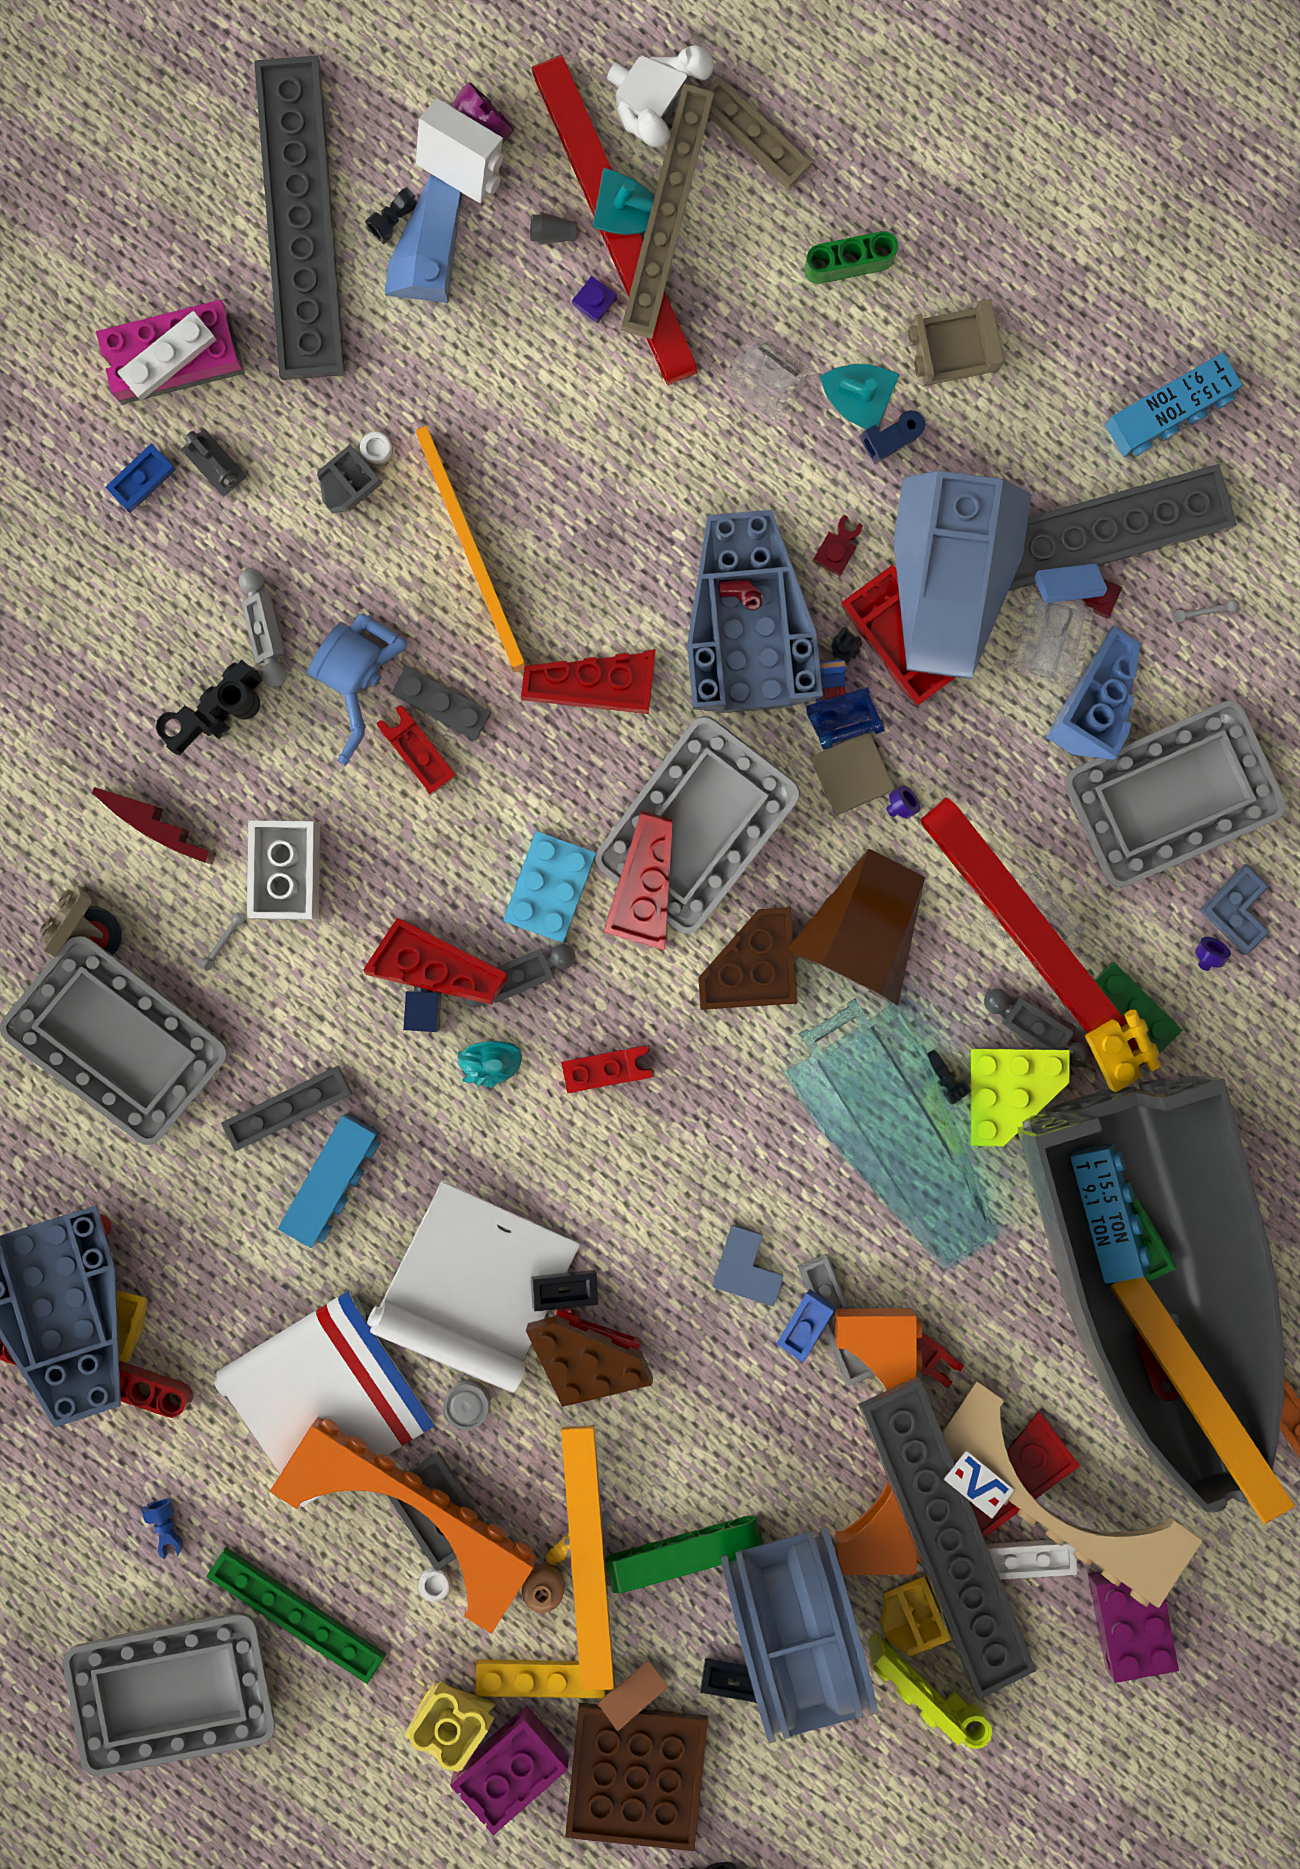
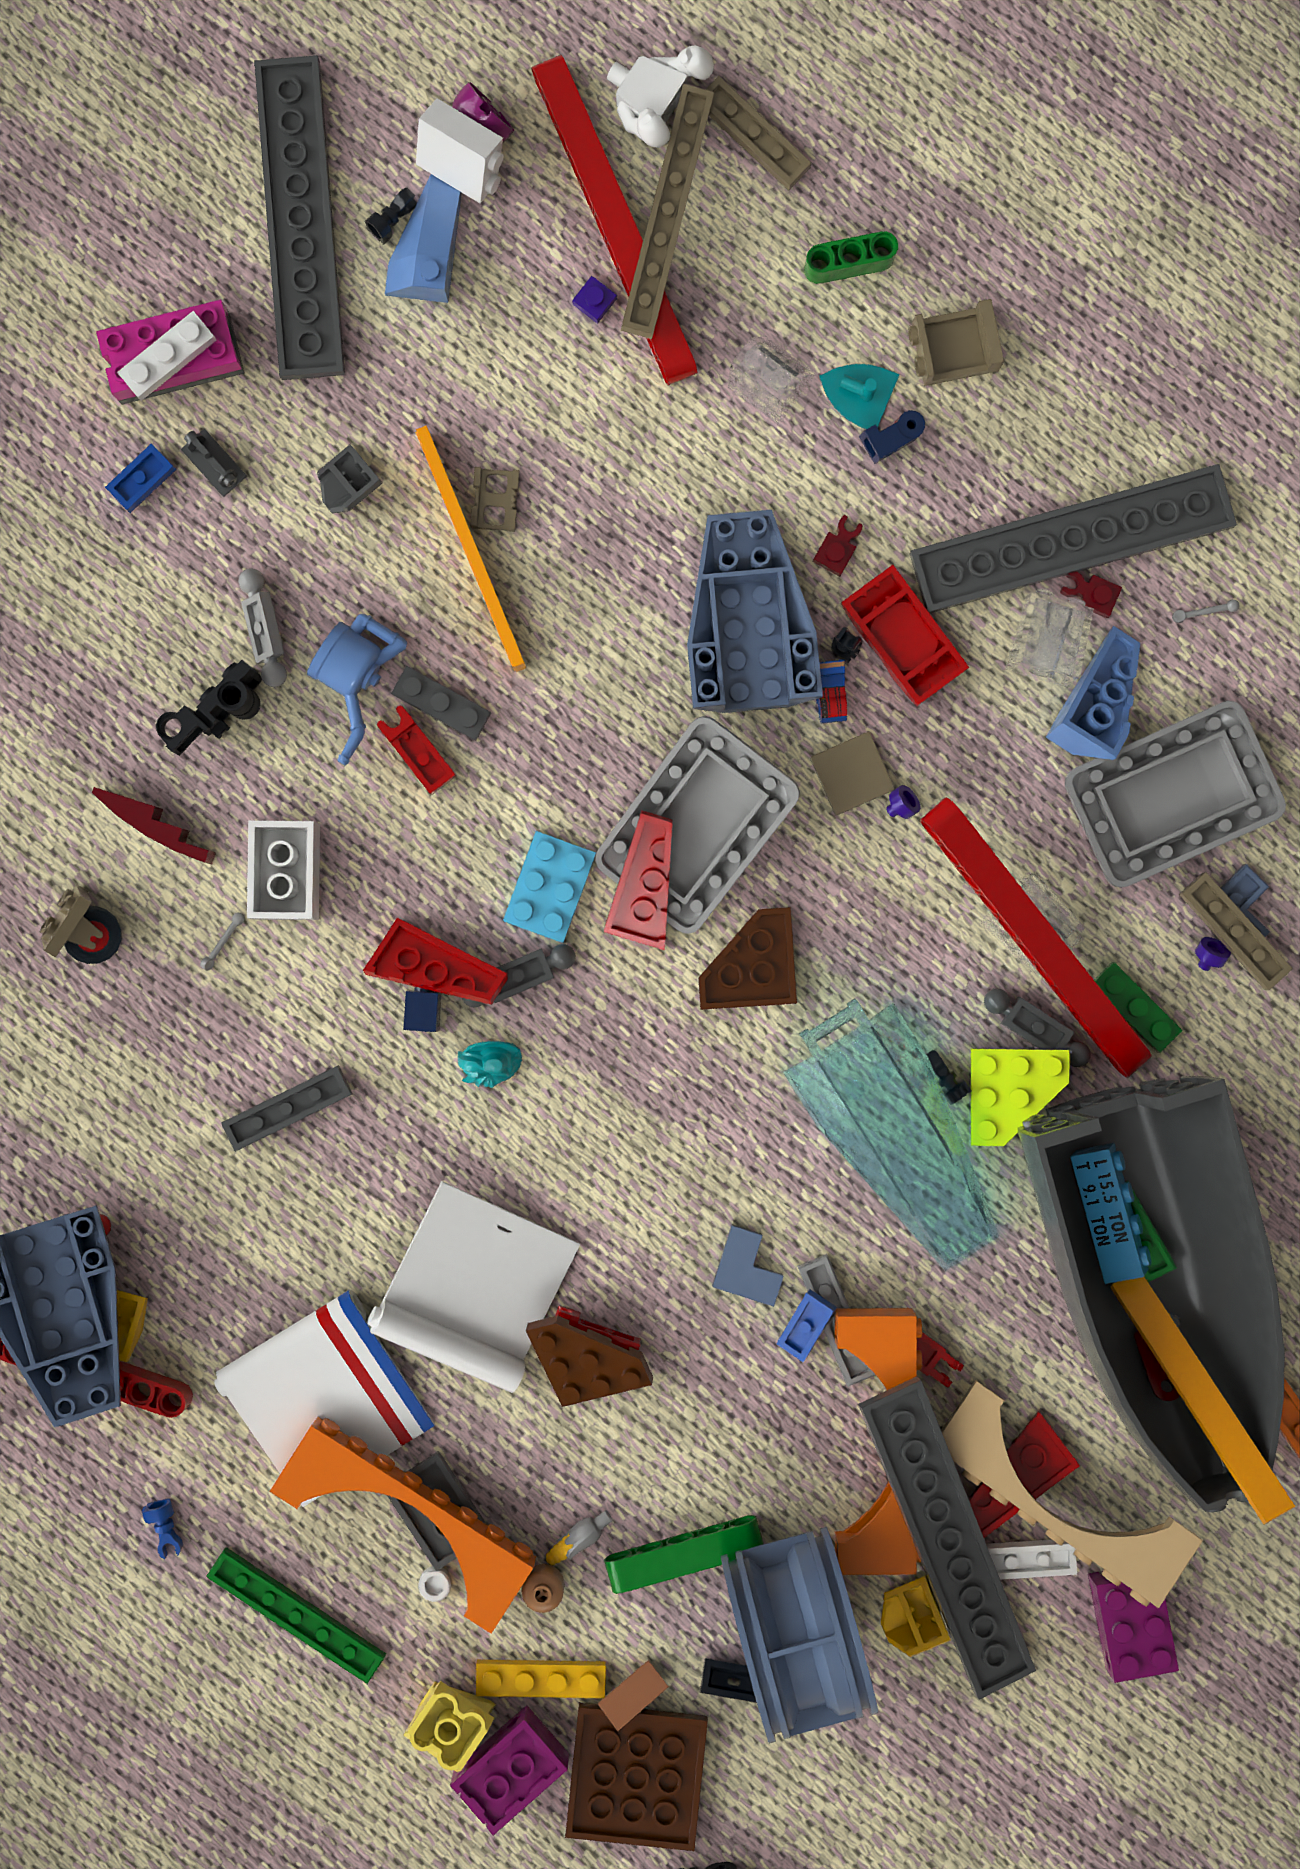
(113, 1040): light grey wedge -> none
(169, 1694): light grey wedge -> none
(329, 1181): dark azure brick -> none
(376, 448): white tile -> none
(467, 1404): light grey wheel -> none
(485, 499): none -> dark tan piece
(551, 229): dark grey cone -> none
(581, 1290): black piece -> none
(588, 1558): light orange tile -> none
(599, 683): red wing -> none
(605, 1069): red plate -> none
(622, 204): teal shield -> none
(743, 591): dark red arm -> none
(842, 711): clear blue plate -> none
(866, 926): reddish brown wedge -> none
(948, 1714): neon yellow hinge -> none
(955, 564): sand blue wedge -> none
(979, 1484): white sticker -> none
(1070, 583): medium blue tile -> none
(1114, 1054): yellow plate -> none
(1174, 405): dark azure brick -> none
(1235, 931): none -> dark tan plate

